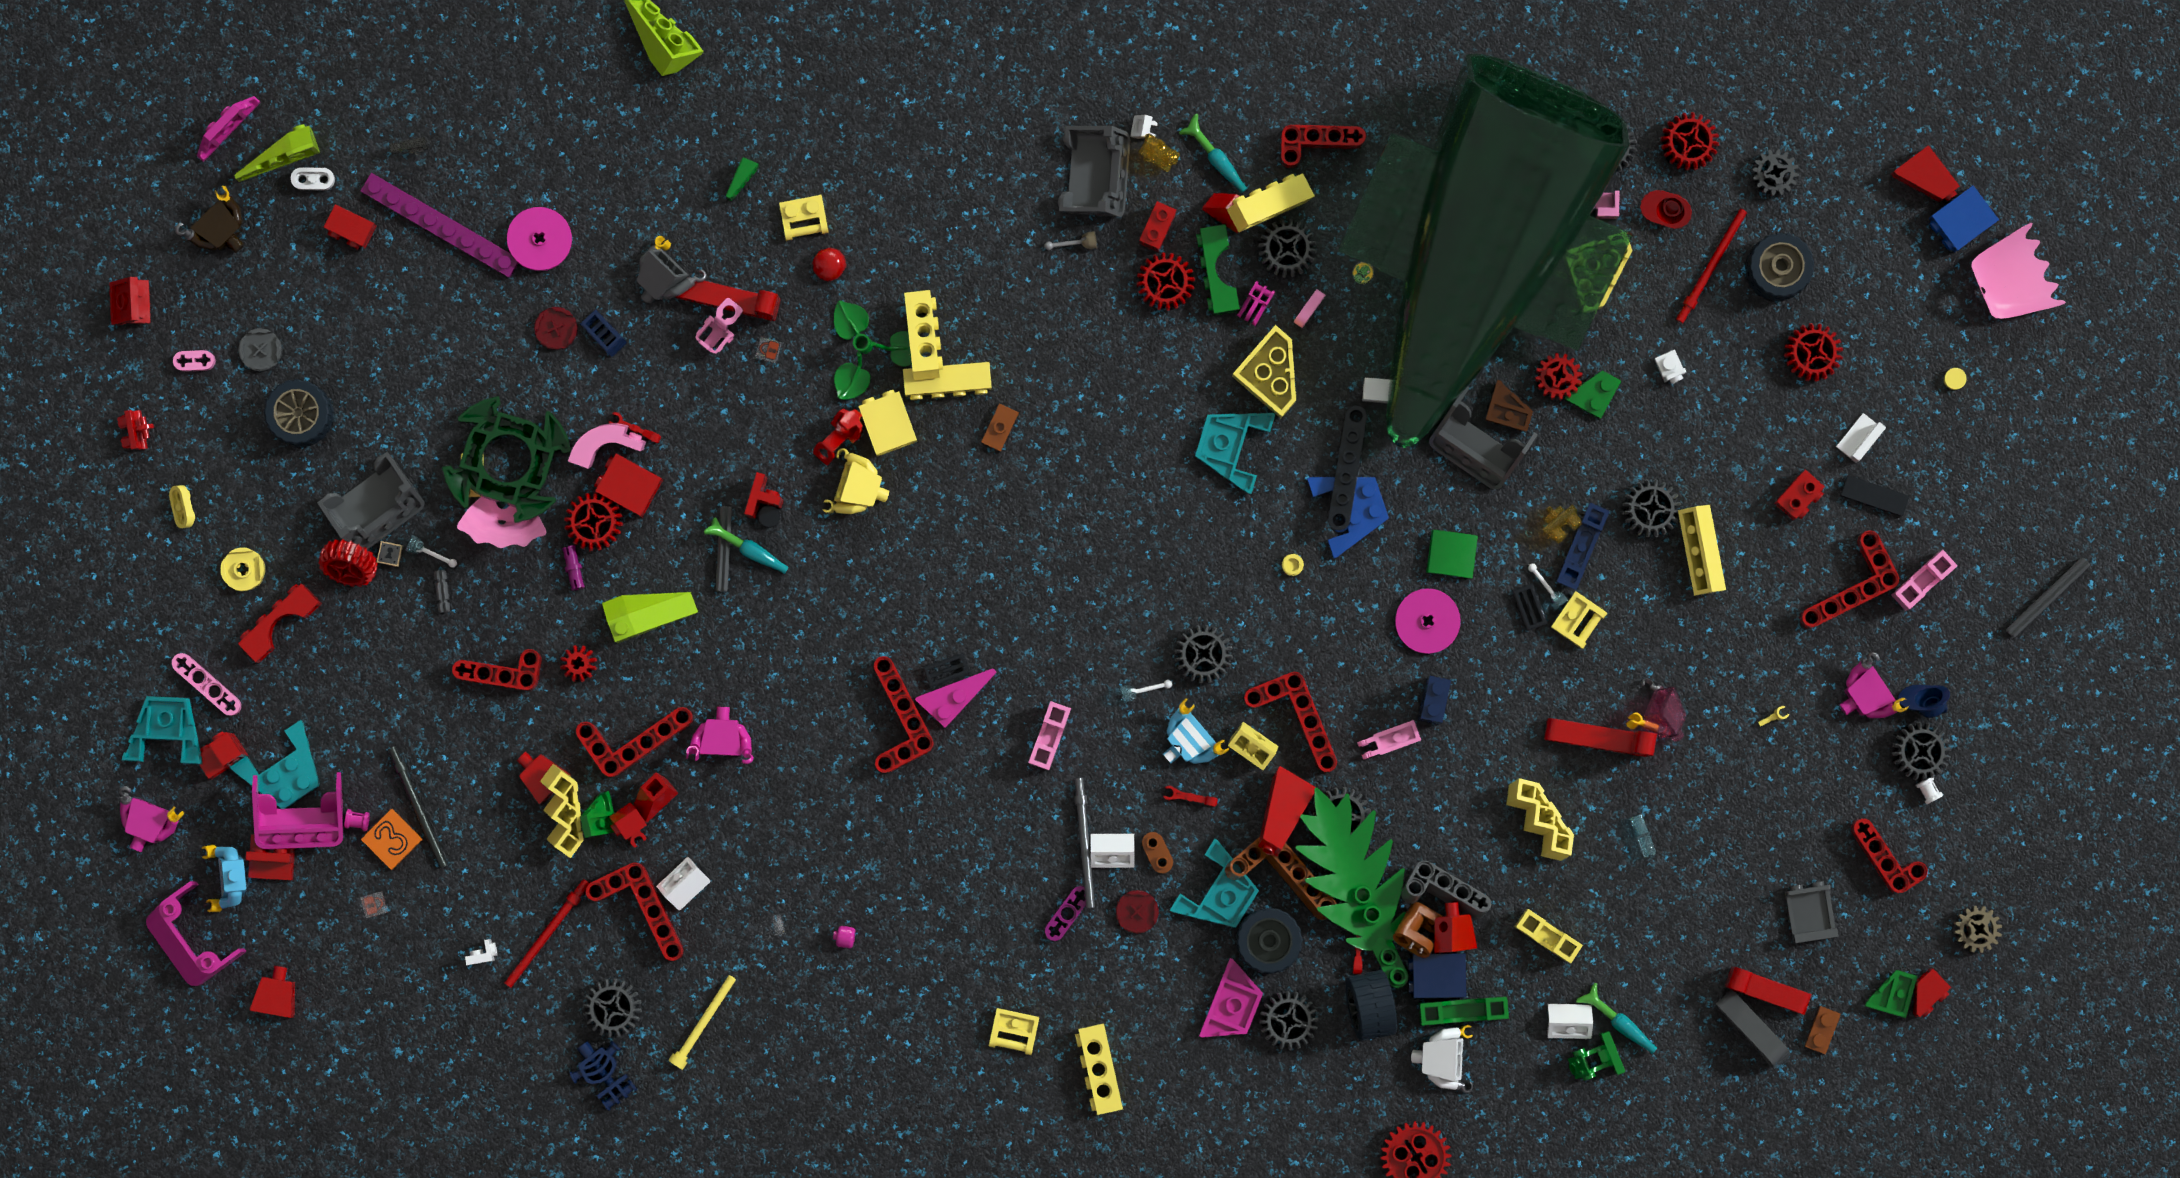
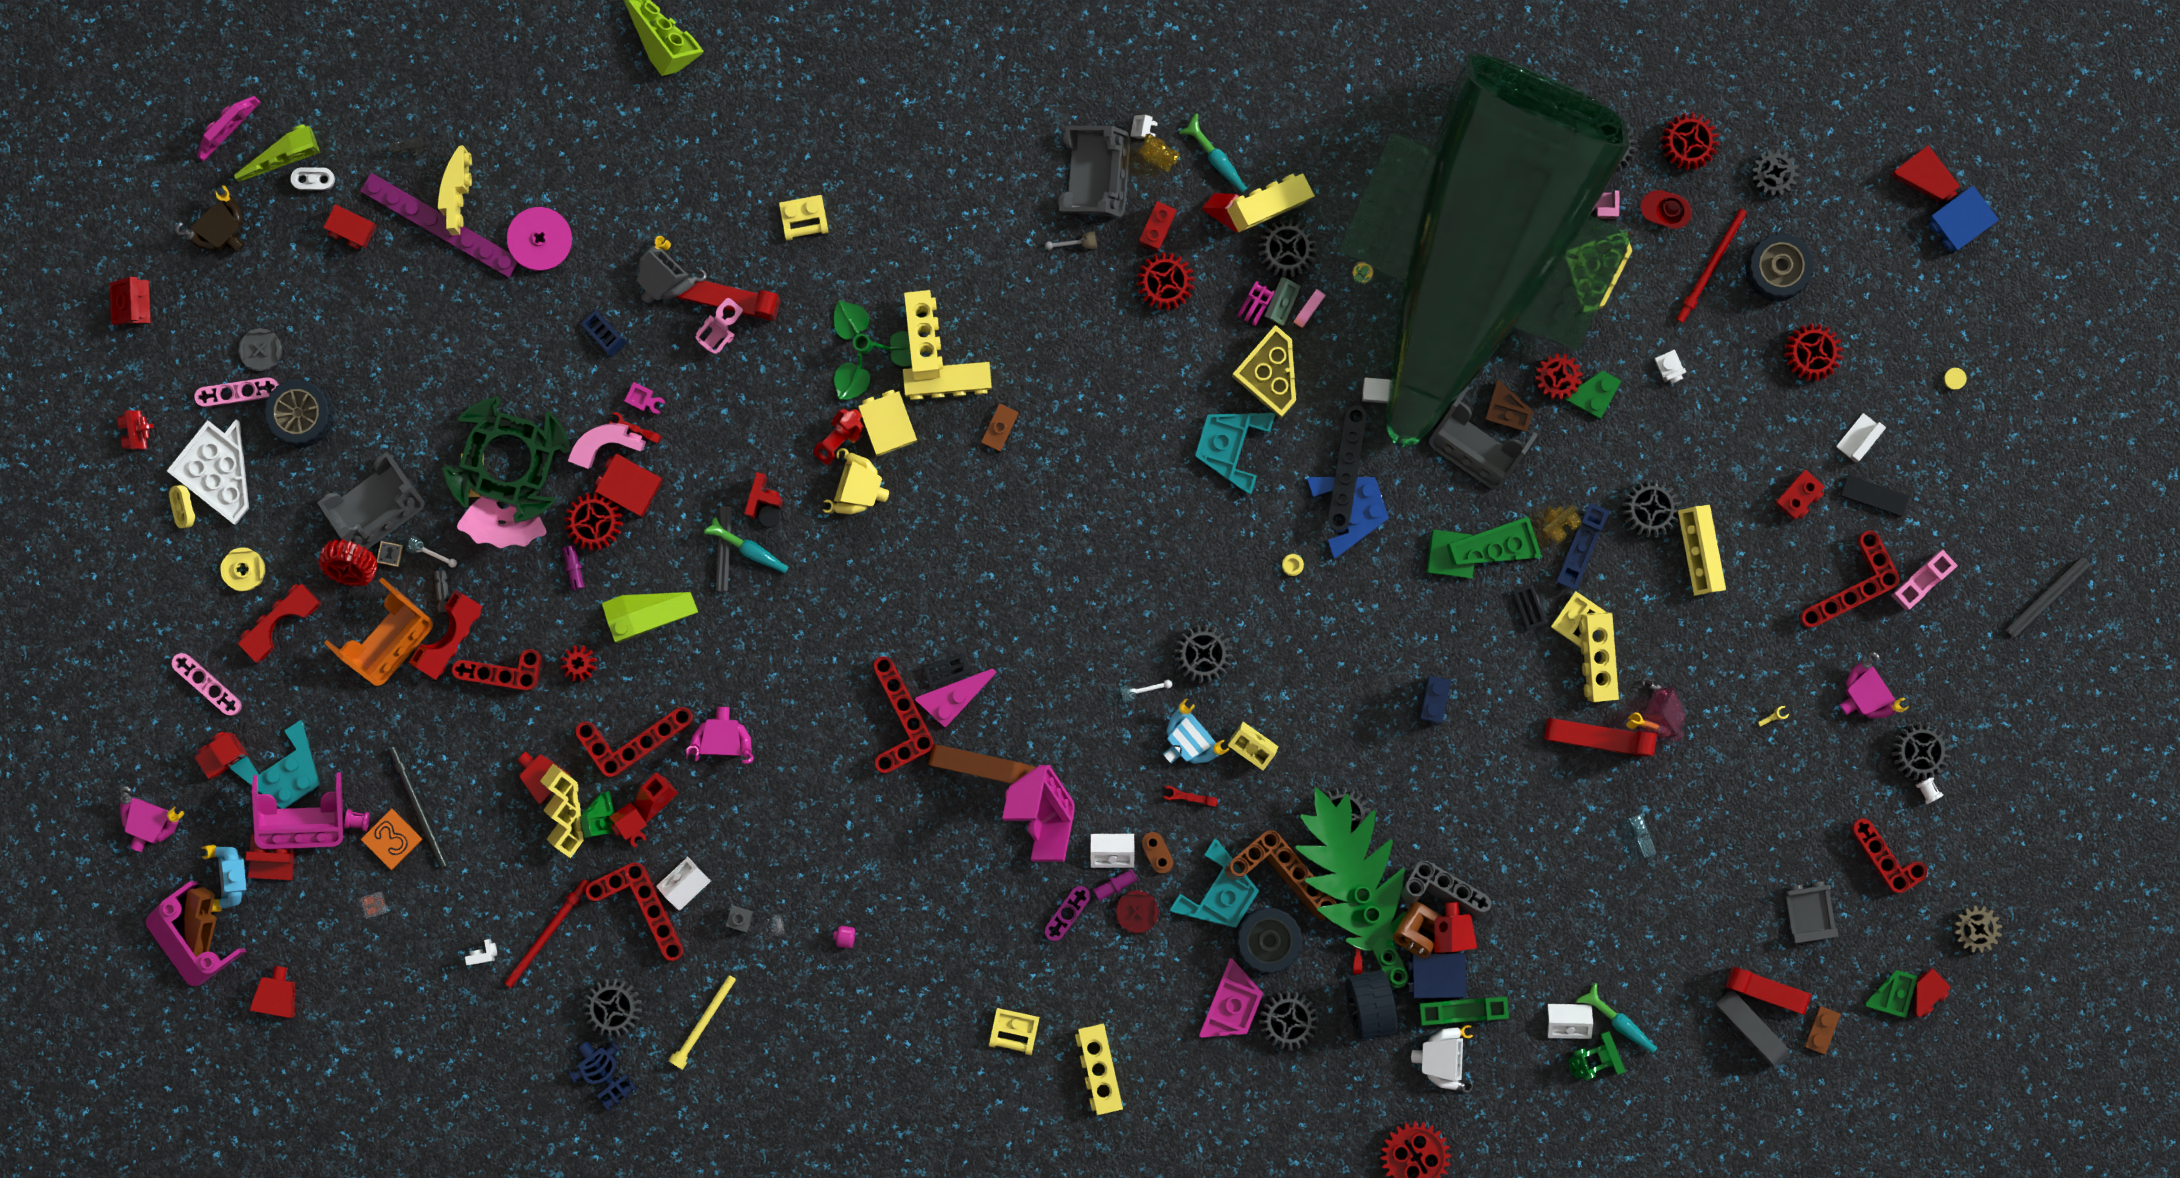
(165, 720): teal wing -> none
(193, 355): bright pink beam -> none
(199, 920): none -> dark orange slope
(215, 469): none -> white wing
(236, 389): none -> bright pink beam
(389, 642): none -> orange windscreen
(434, 657): none -> red arch
(454, 184): none -> light yellow slope
(556, 328): dark red tile -> none
(642, 397): none -> dark pink plate
(739, 918): none -> dark grey brick
(743, 174): green slope -> none
(768, 350): tile -> none
(829, 264): red hair -> none
(977, 764): none -> dark orange beam
(1048, 806): none -> dark pink windscreen
(1049, 735): bright pink arch -> none
(1081, 801): dark grey bar -> none
(1115, 884): none -> magenta pin
(1222, 297): green arch -> none
(1282, 301): none -> sand green plate
(1285, 804): red slope -> none
(1301, 713): red beam -> none
(1322, 142): red beam -> none
(1392, 739): bright pink hinge -> none
(1410, 622): dark pink piece -> none
(1502, 543): none -> green wing
(1541, 818): light yellow brick -> none
(1548, 936): light yellow arch -> none
(1556, 599): hinge -> none
(1608, 688): none -> light yellow brick
(1927, 699): dark blue piece -> none
(2014, 277): bright pink piece -> none

